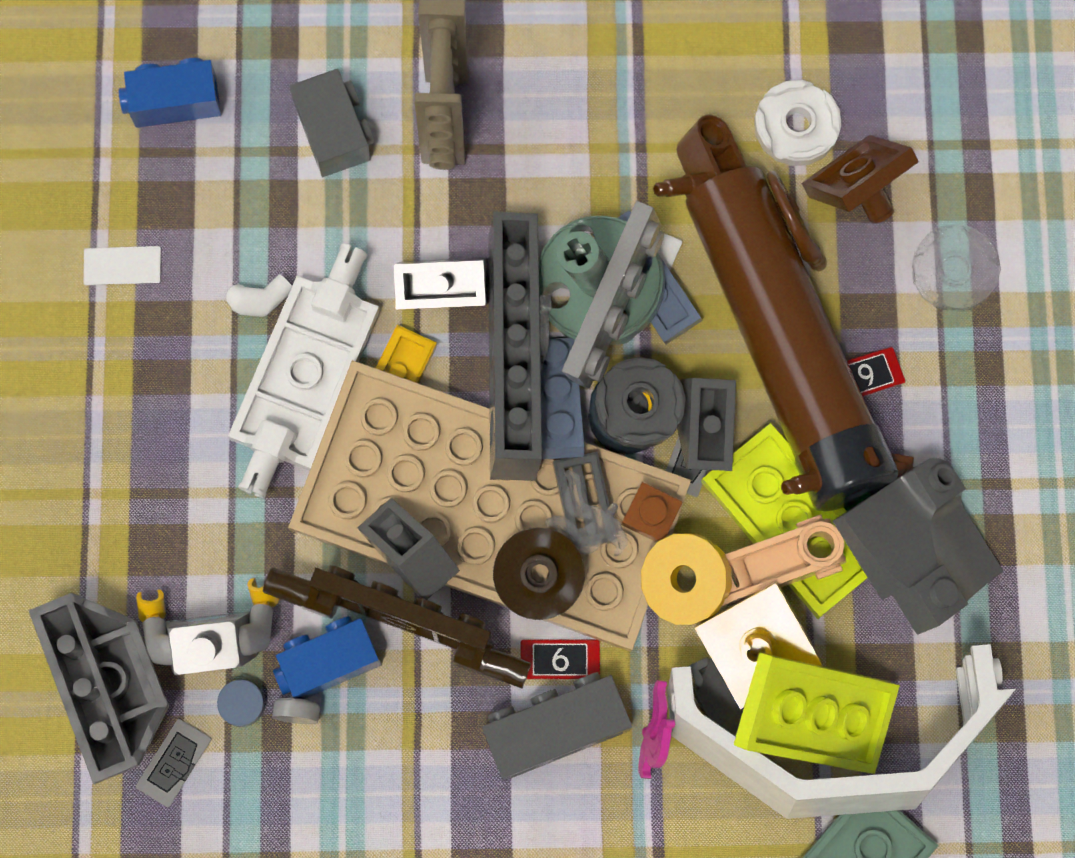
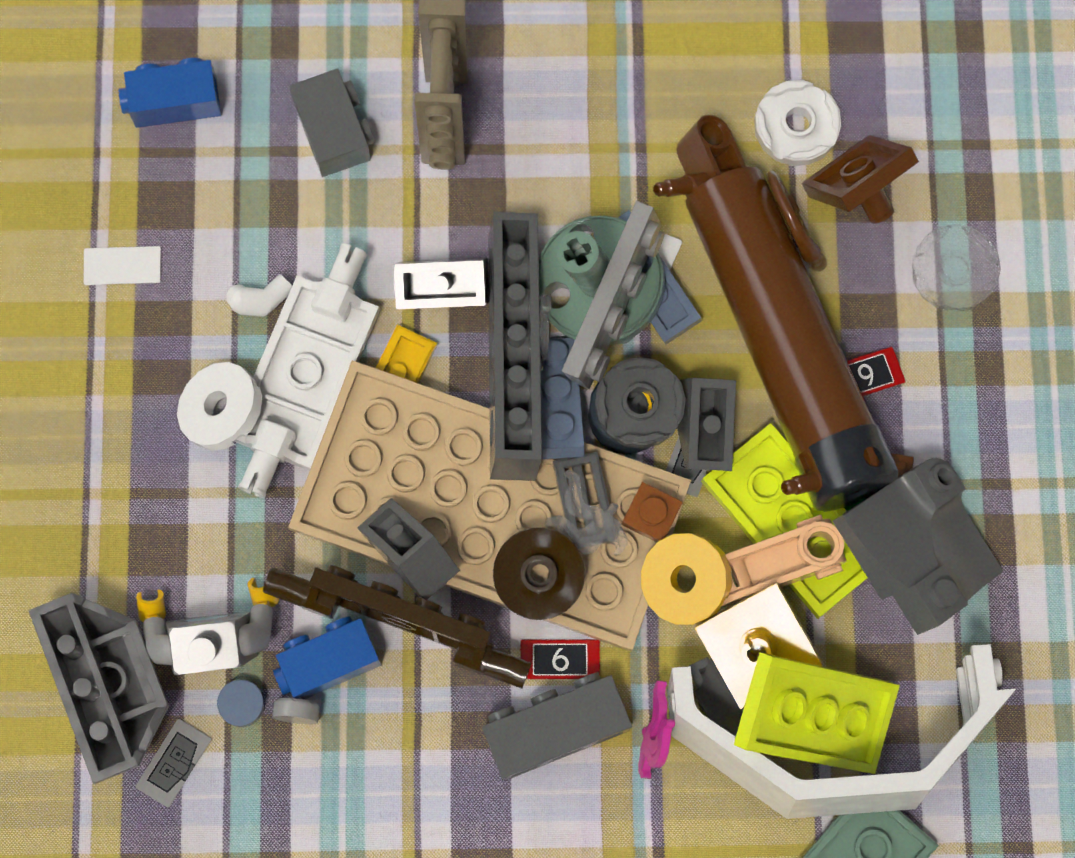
(203, 393): none -> white tile

